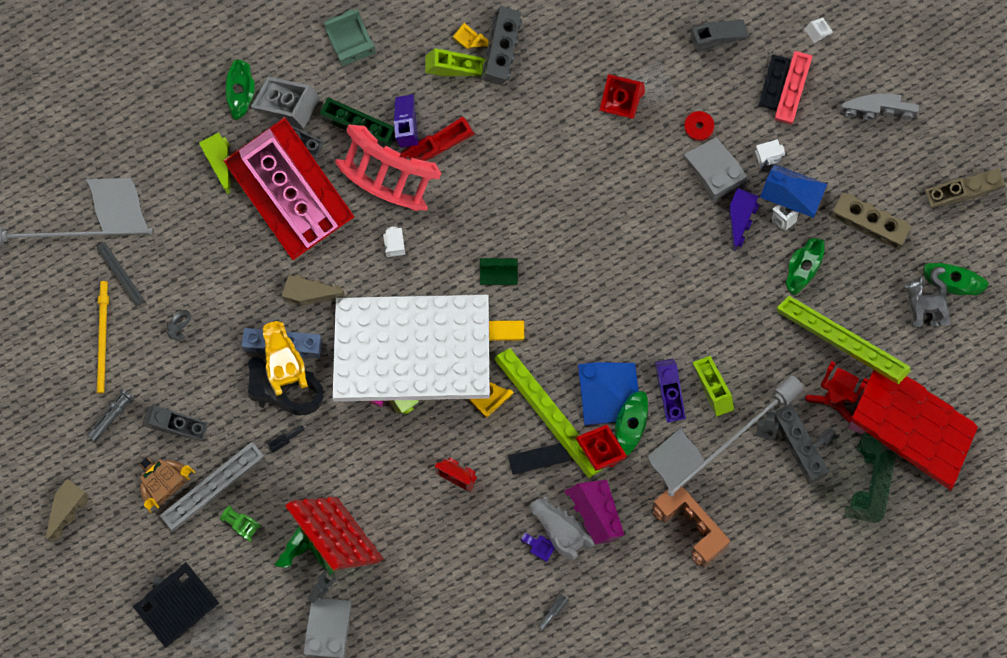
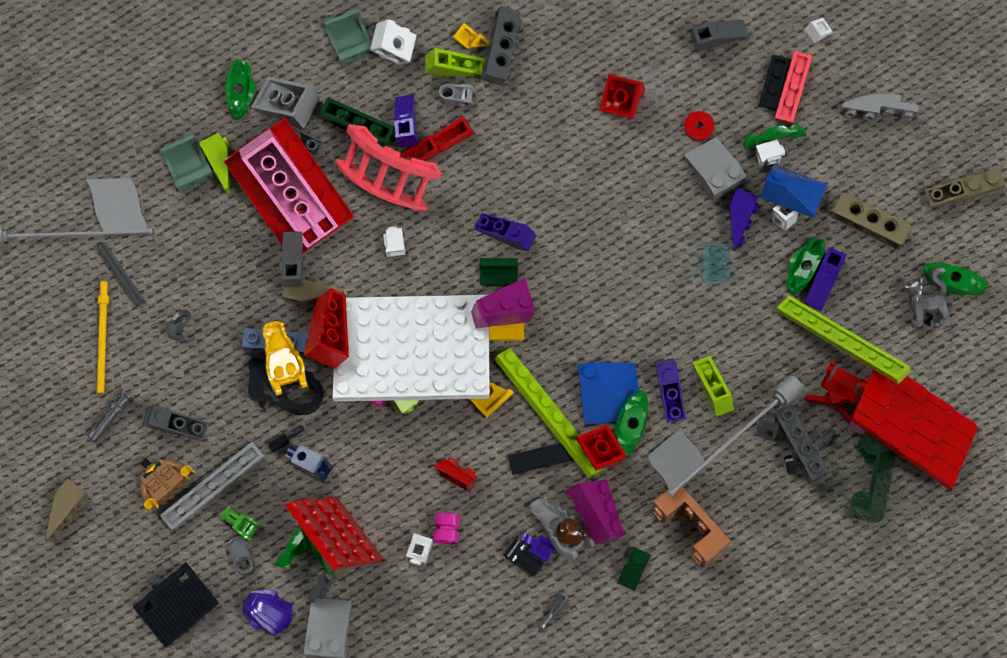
(186, 163): none -> sand green panel
(240, 551): none -> flat silver piece
(267, 611): none -> dark purple hair
(292, 259): none -> dark grey slope
(309, 462): none -> torso
(329, 330): none -> red wedge
(393, 42): none -> white brick
(419, 549): none -> white window
(446, 528): none -> dark pink wheel
(458, 95): none -> light grey piece
(504, 307): none -> magenta wedge
(506, 231): none -> dark purple slope
(520, 555): none -> black piece
(571, 532): none -> reddish brown head
(634, 568): none -> dark green slope
(714, 262): none -> clear light blue cylinder
(774, 133): none -> green piece
(790, 464): none -> black tile
(825, 278): none -> dark purple slope

